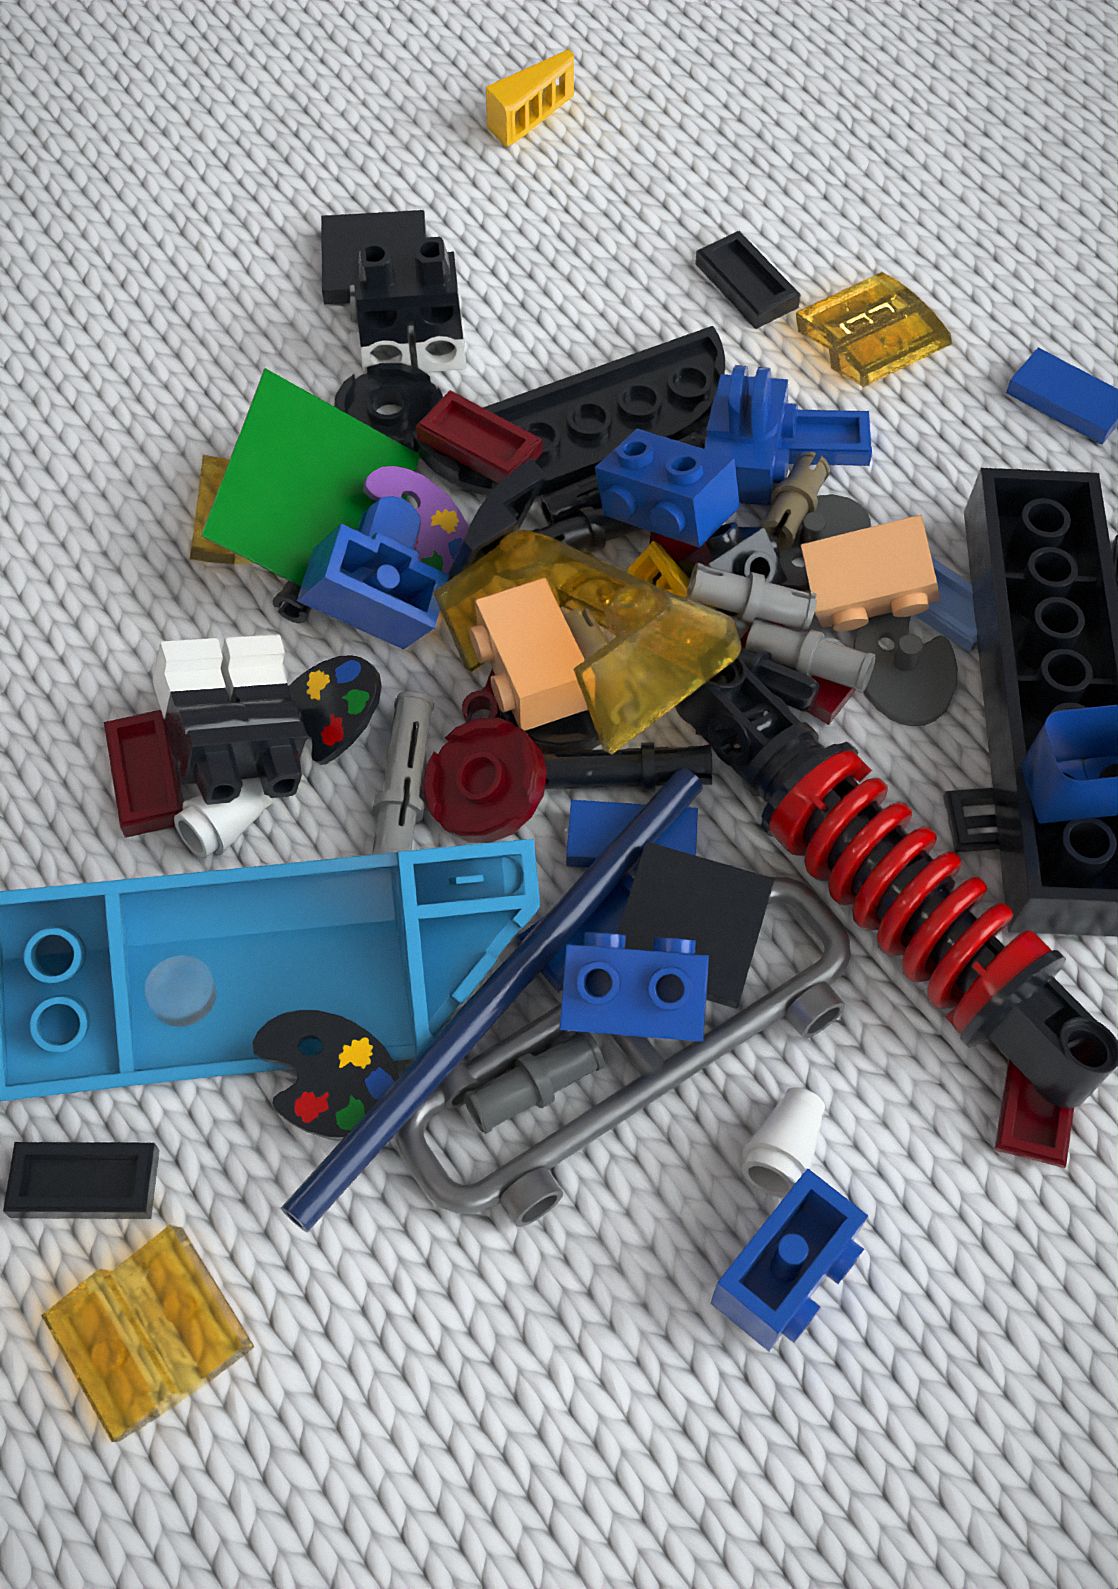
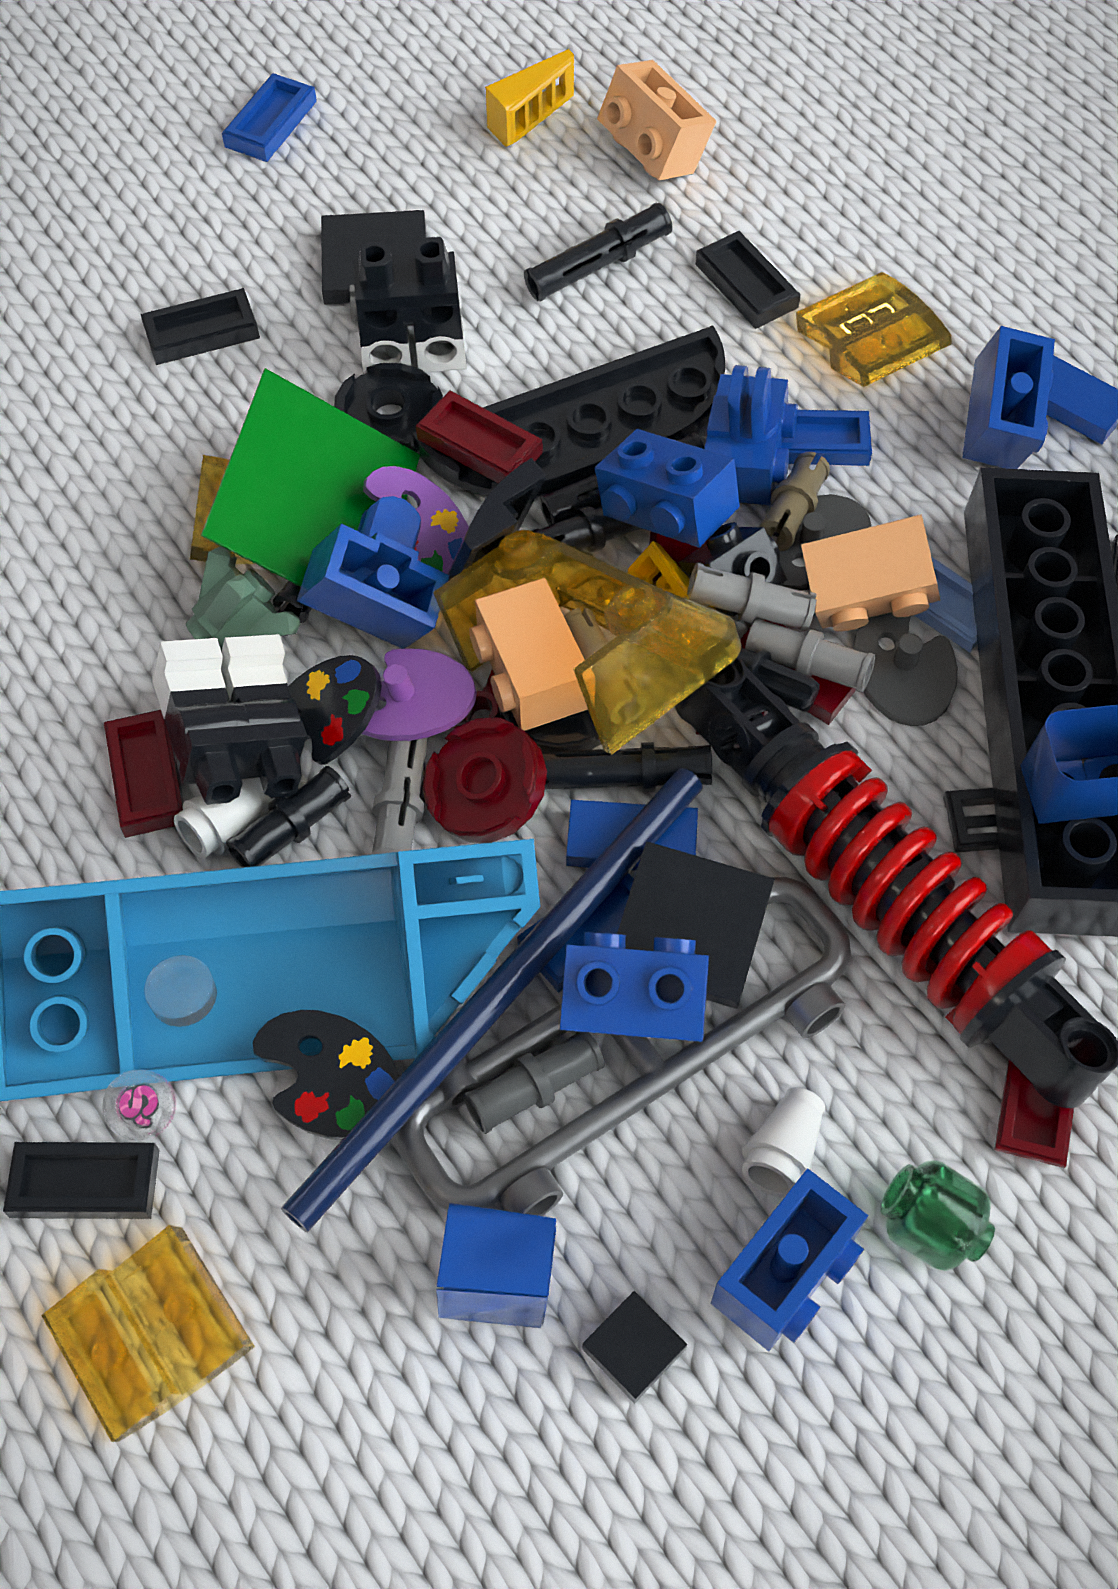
(139, 1104): none -> clear tile
(200, 326): none -> black tile
(236, 603): none -> sand green rock
(269, 117): none -> blue tile
(289, 819): none -> black pin
(422, 695): none -> medium lavender piece
(495, 1266): none -> blue piece
(615, 243): none -> black pin
(634, 1346): none -> black tile
(655, 119): none -> light nougat brick
(938, 1215): none -> clear green head
(1009, 398): none -> blue brick

